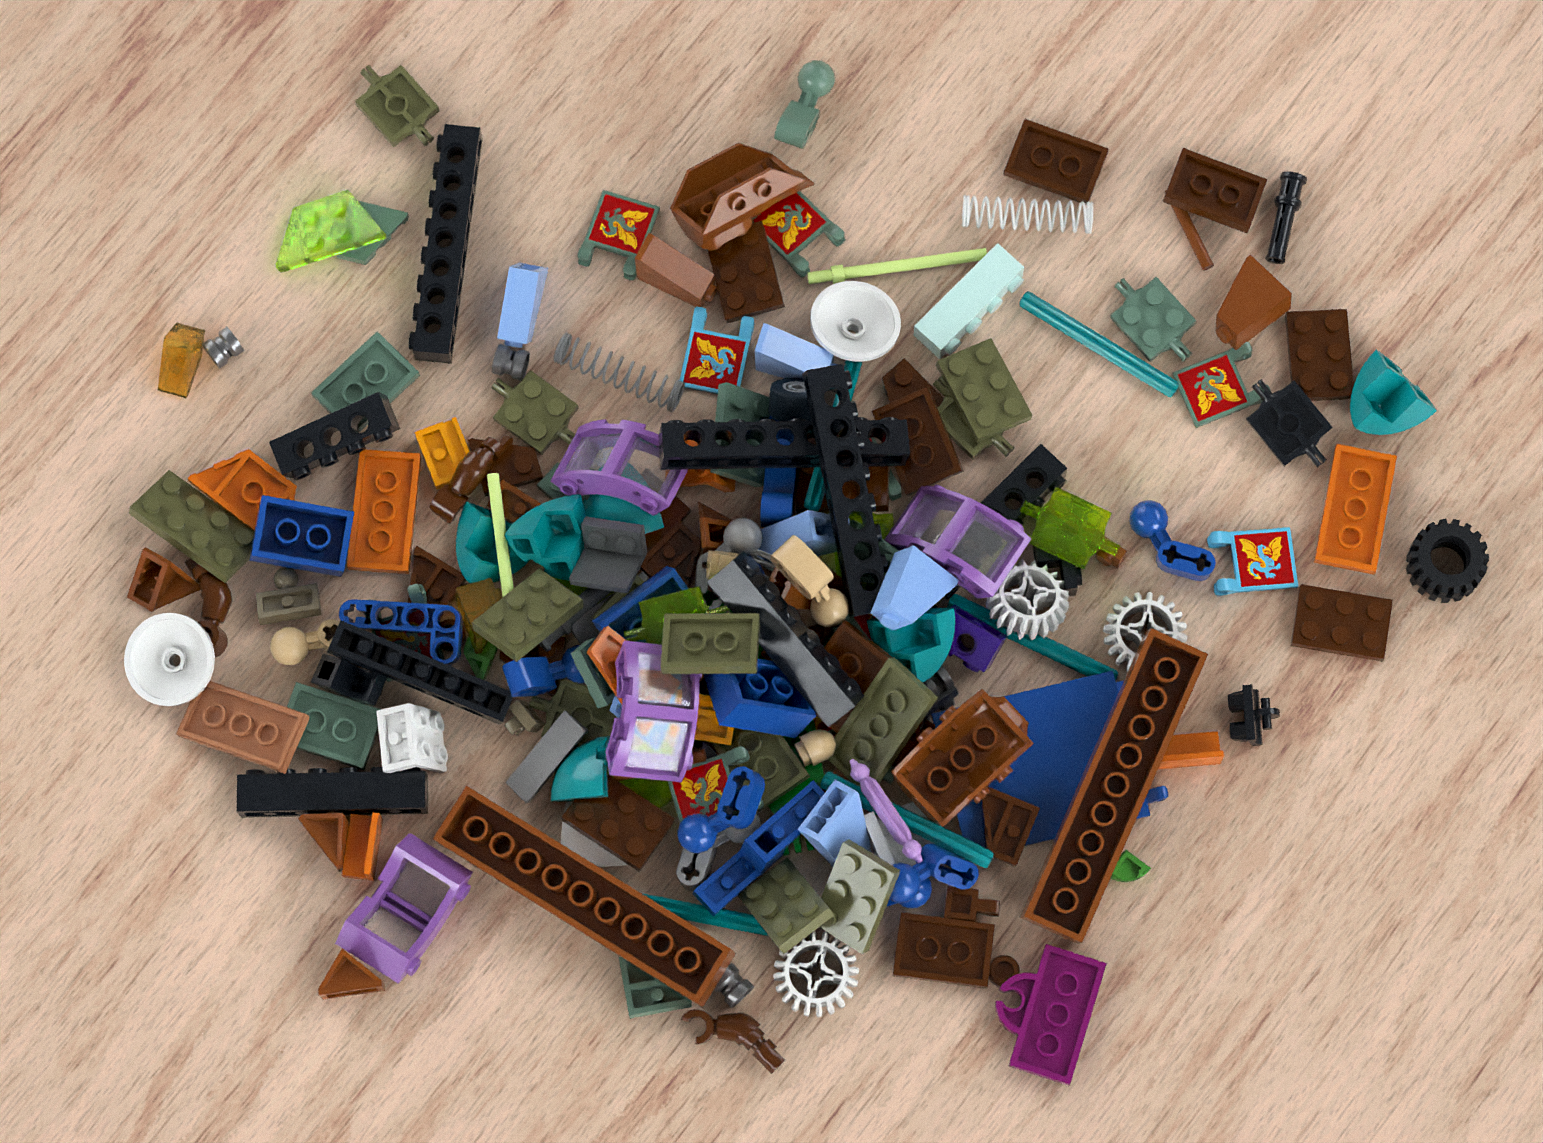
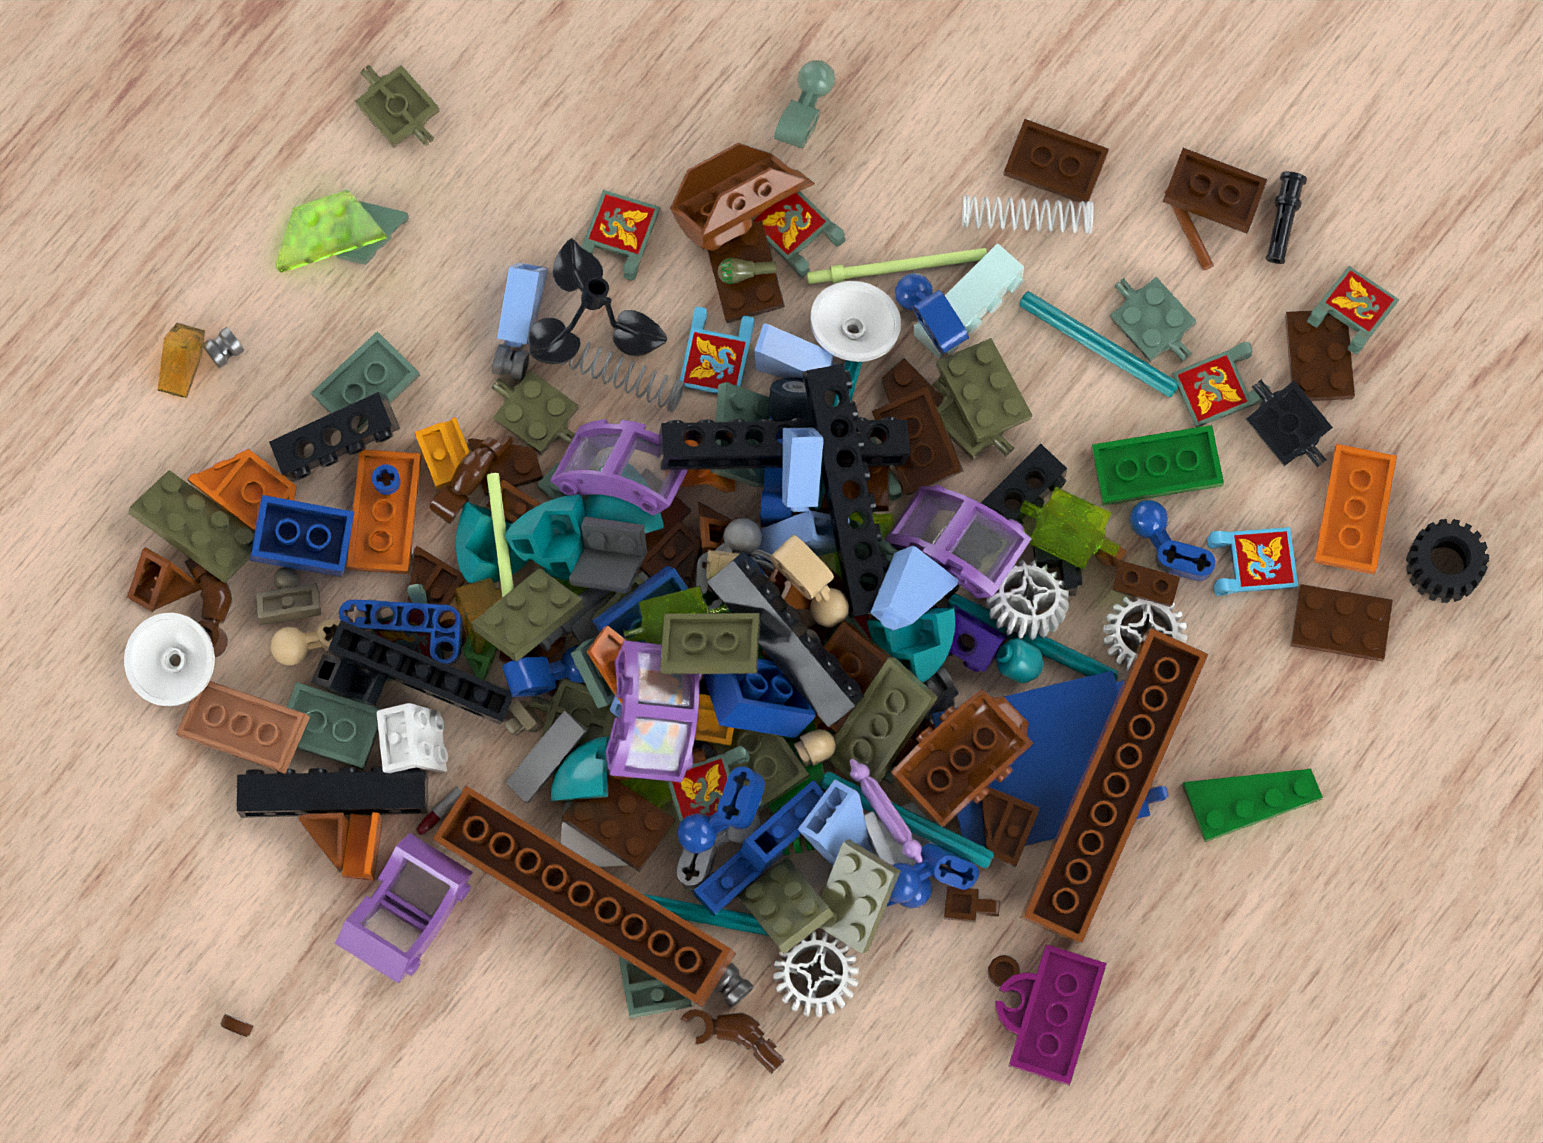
(236, 1025): none -> reddish brown tile
(348, 978): dark orange slope -> none
(379, 486): none -> blue bush
(439, 812): none -> piece
(440, 345): black brick -> none
(579, 269): none -> black plant
(674, 272): slope -> none
(736, 270): none -> olive piece
(801, 468): none -> light blue slope
(932, 311): none -> blue beam
(943, 950): reddish brown plate -> none
(1019, 661): none -> teal head
(1129, 868): bright green tile -> none
(1146, 583): none -> reddish brown bracket
(1157, 465): none -> green plate
(1193, 750): orange panel -> none
(1242, 801): none -> green wing
(1249, 702): black hips -> none
(1251, 304): dark orange slope -> none
(1357, 304): none -> flag
(1385, 399): teal brick -> none

